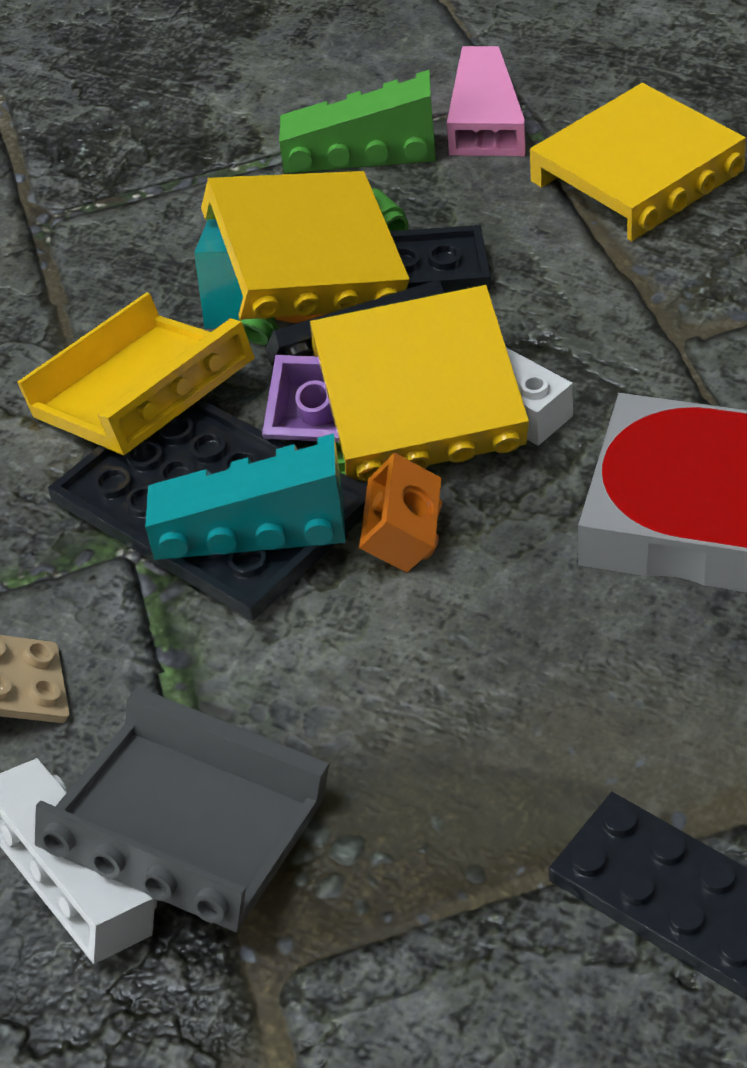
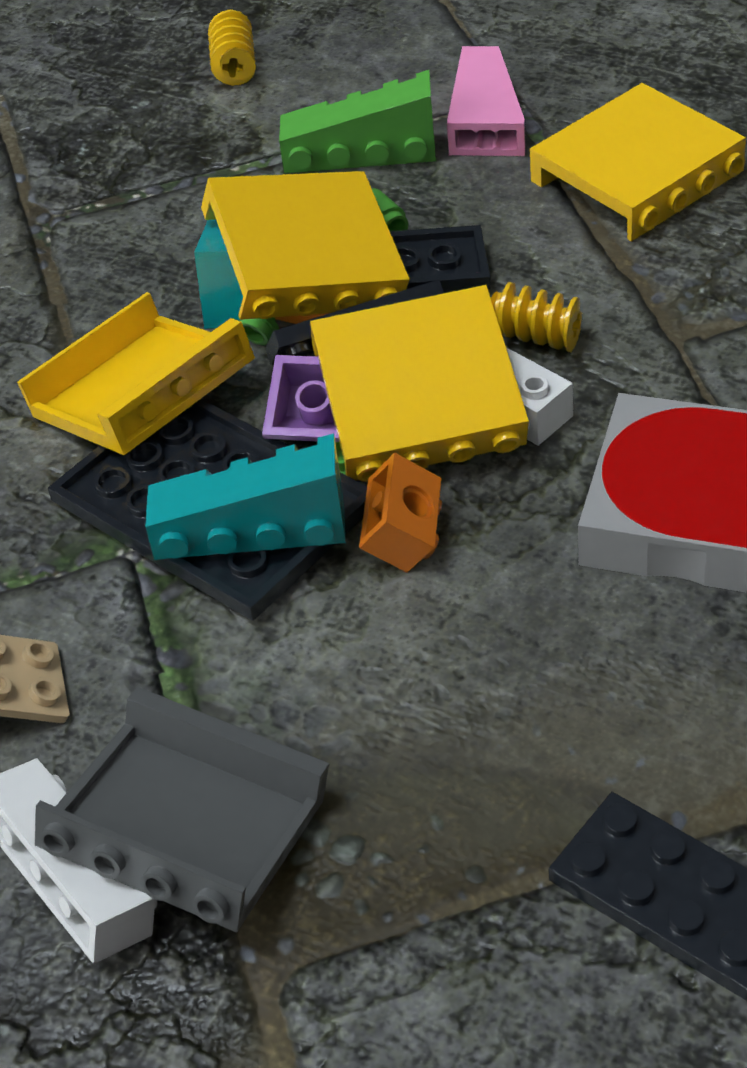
(231, 47): none -> yellow piece
(538, 318): none -> yellow piece

